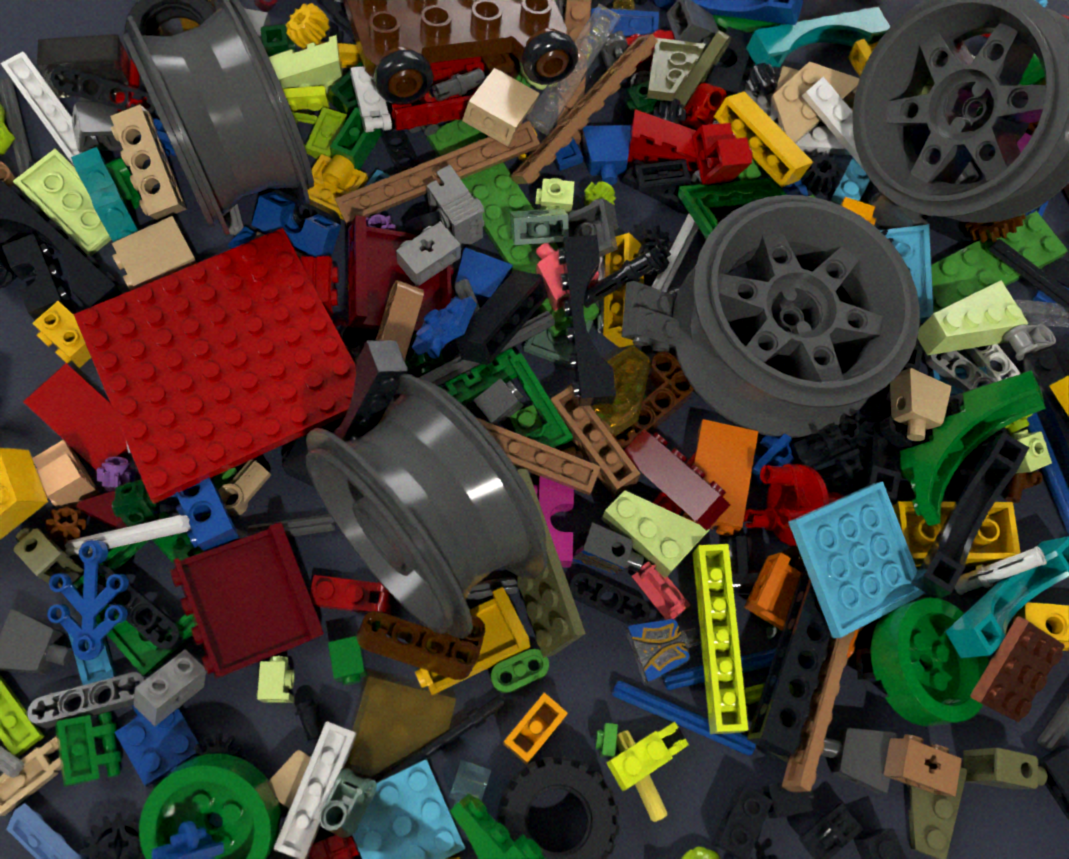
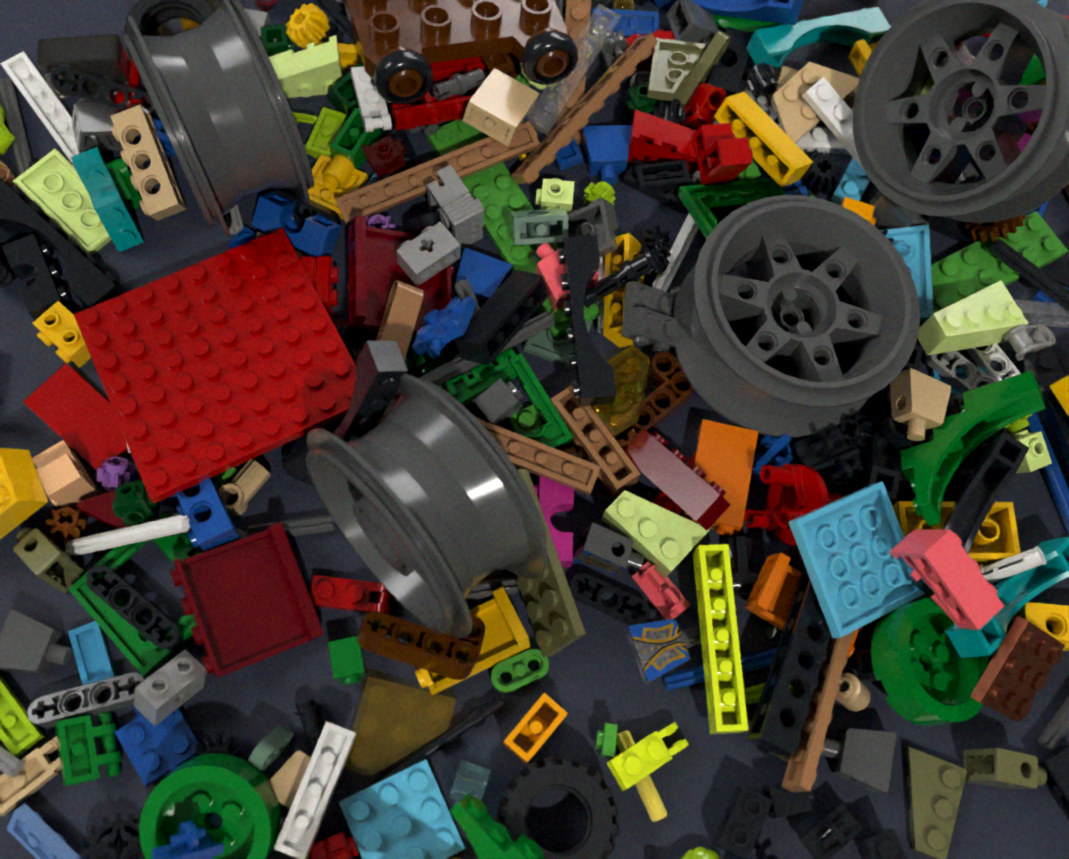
(89, 604): blue plant -> none
(152, 253): tan panel -> none
(271, 747): none -> sand green beam
(275, 681): yellowish green brick -> none
(309, 98): neon yellow hinge -> none
(347, 801): sand green piece -> none
(384, 156): none -> clear red brick
(681, 716): blue axle -> none
(853, 693): none -> tan brick
(922, 766): medium nougat brick -> none
(951, 575): none -> coral wedge
(1020, 482): reddish brown arm -> none

